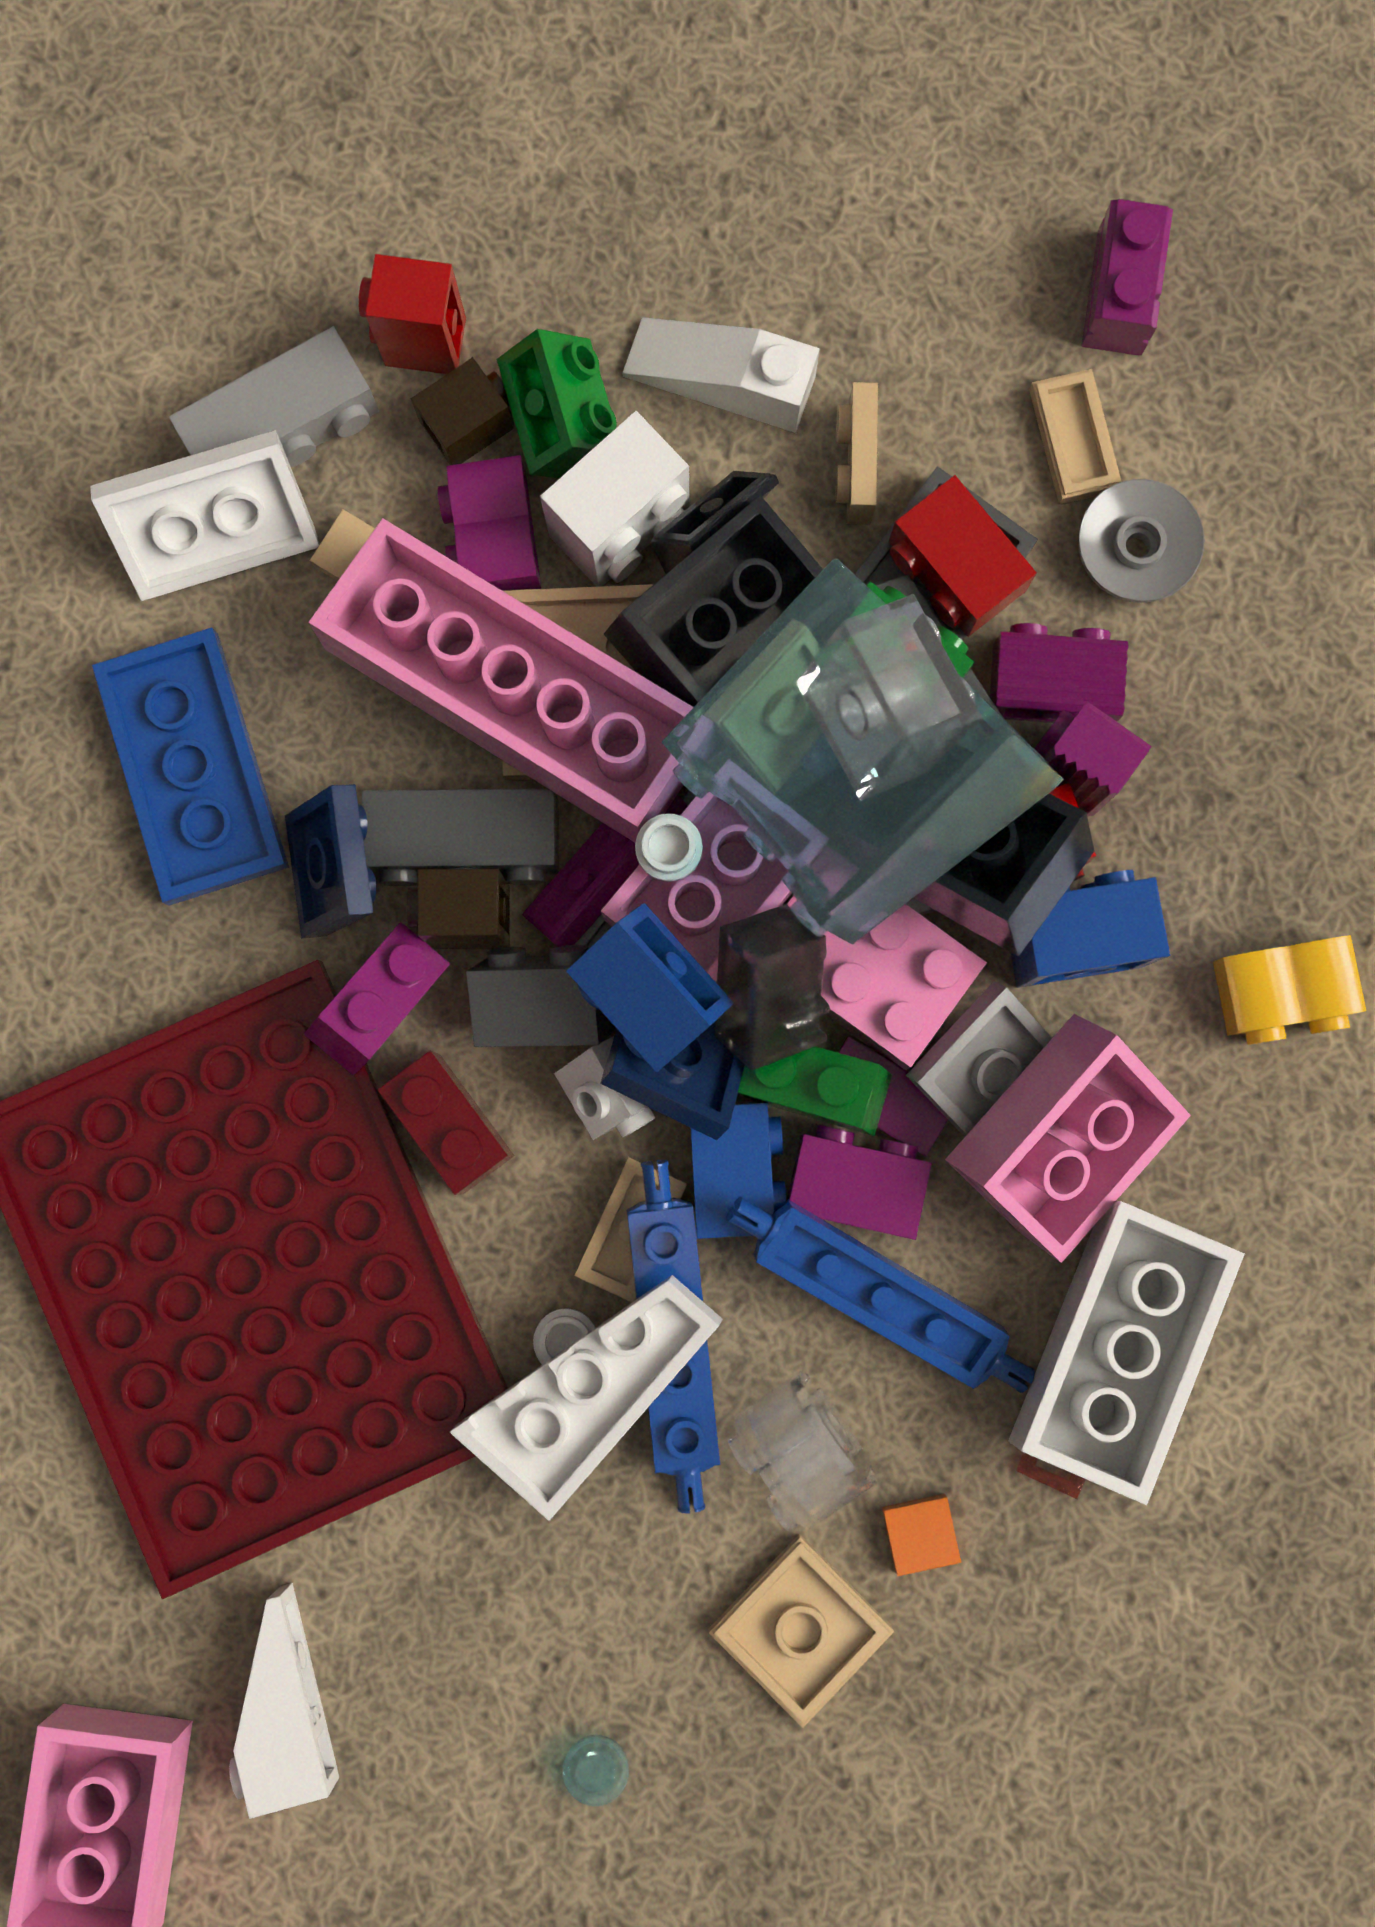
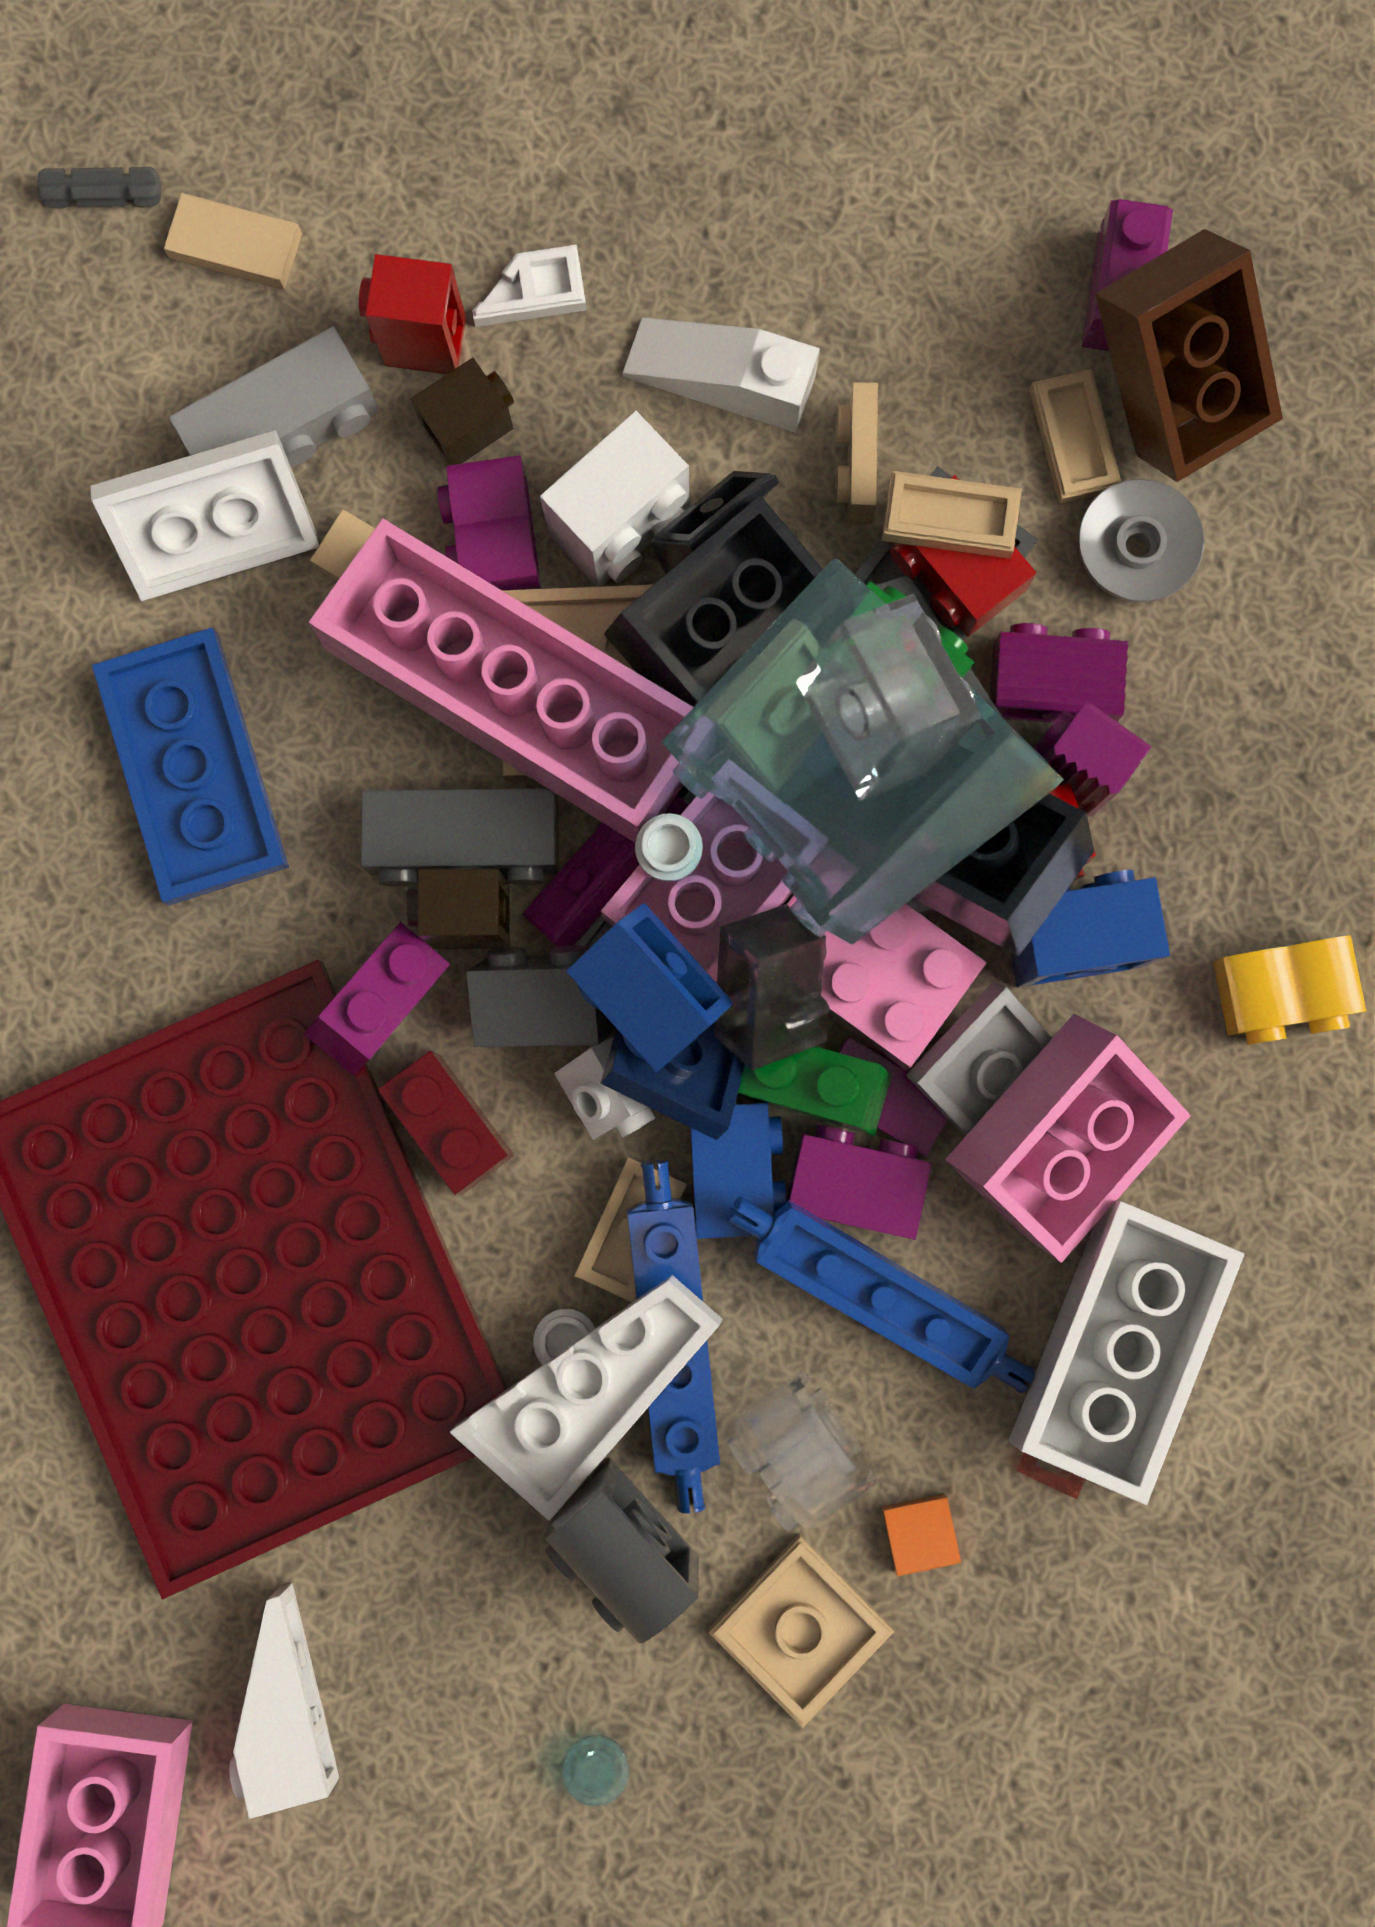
(99, 186): none -> dark grey axle
(233, 241): none -> tan tile
(330, 861): dark blue plate -> none
(535, 287): none -> white tile
(556, 400): green brick -> none
(624, 1554): none -> dark grey brick
(951, 514): none -> tan tile
(1191, 354): none -> reddish brown brick

